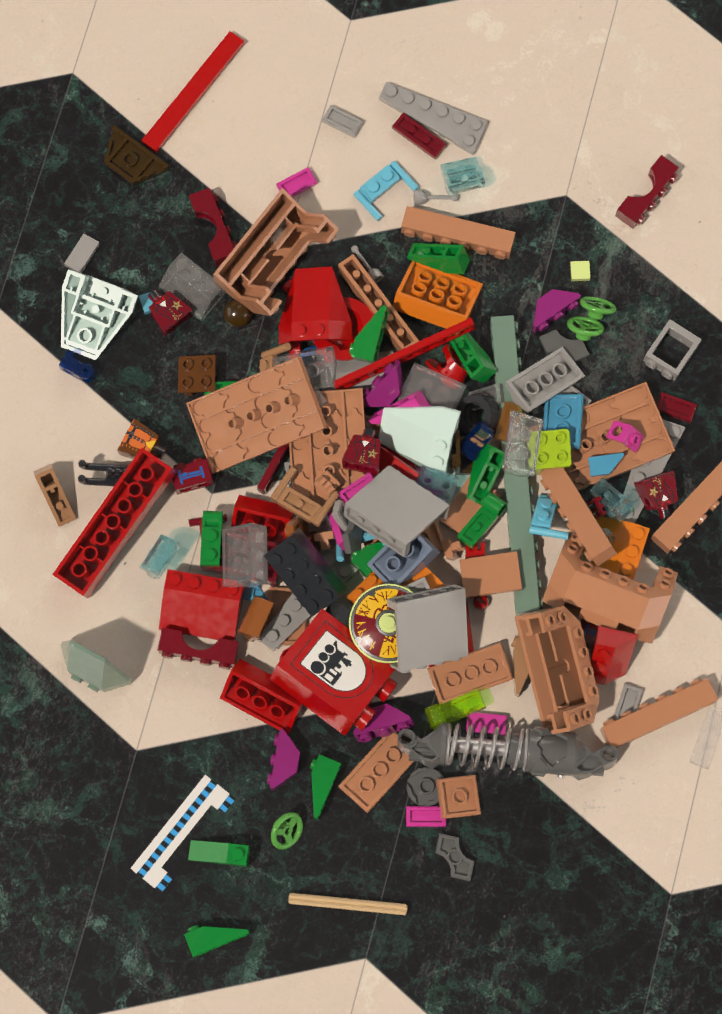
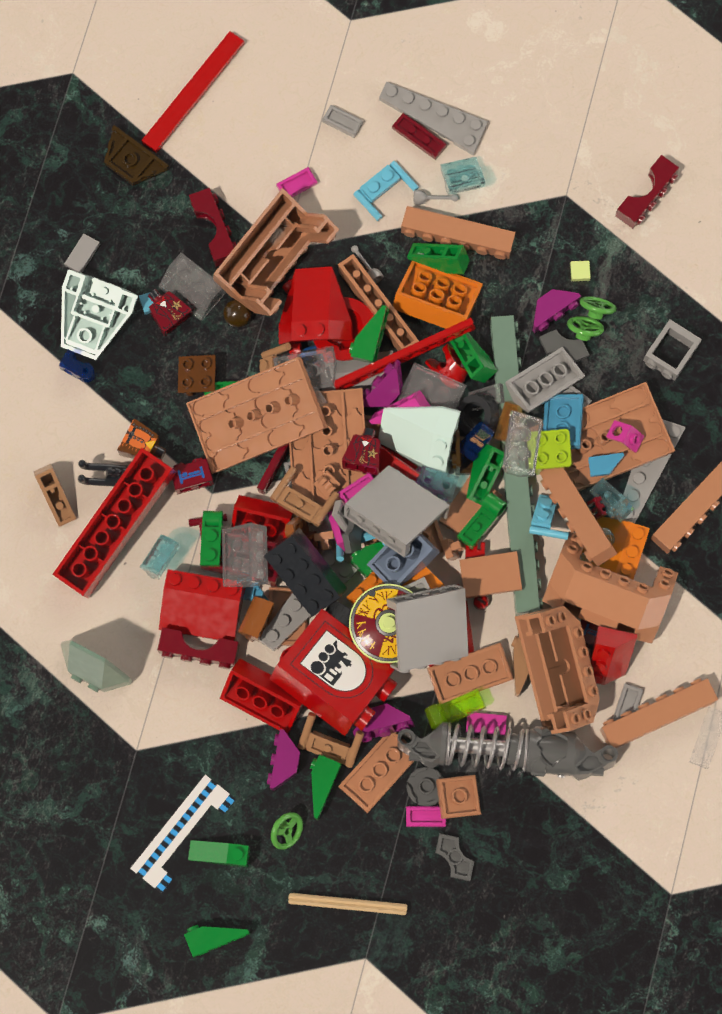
(328, 746): none -> medium nougat plate
(658, 492): dark red torso -> none
(676, 407): dark red tile -> none

